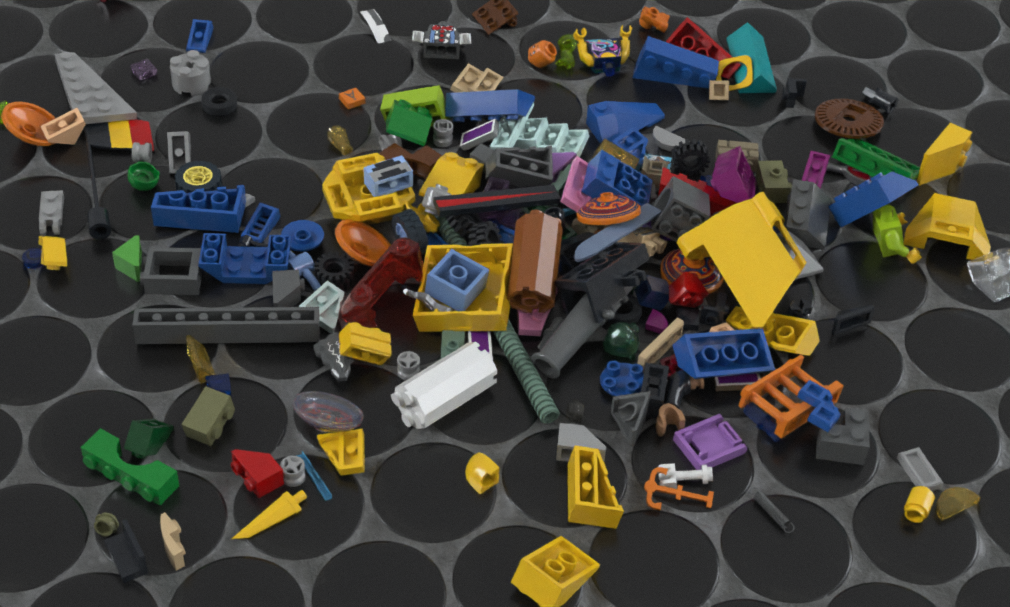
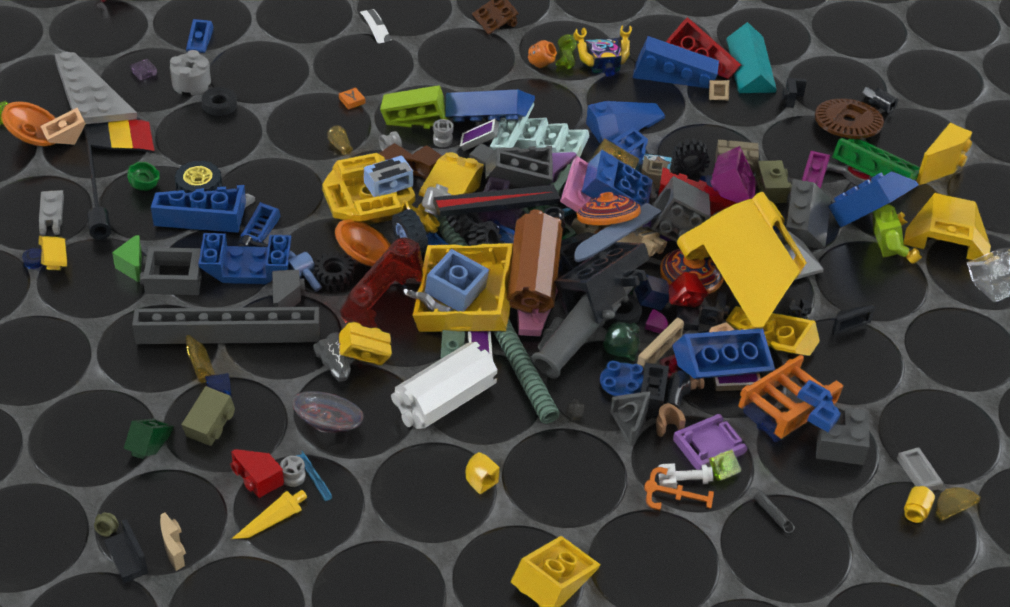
(141, 152): light grey wheel -> none
(152, 481): green arch -> none
(178, 150): light grey slope -> none
(304, 235): blue dish -> none
(329, 300): light aqua wing -> none
(345, 450): yellow wing -> none
(408, 365): light grey wheel -> none
(409, 122): green slope -> none
(441, 41): torso -> none
(474, 80): tan slope -> none
(576, 435): light grey slope -> none
(589, 490): yellow wedge -> none
(652, 17): orange plate -> none
(666, 139): light grey tile -> none
(724, 465): none -> clear neon green plate
(743, 59): yellow piece -> none

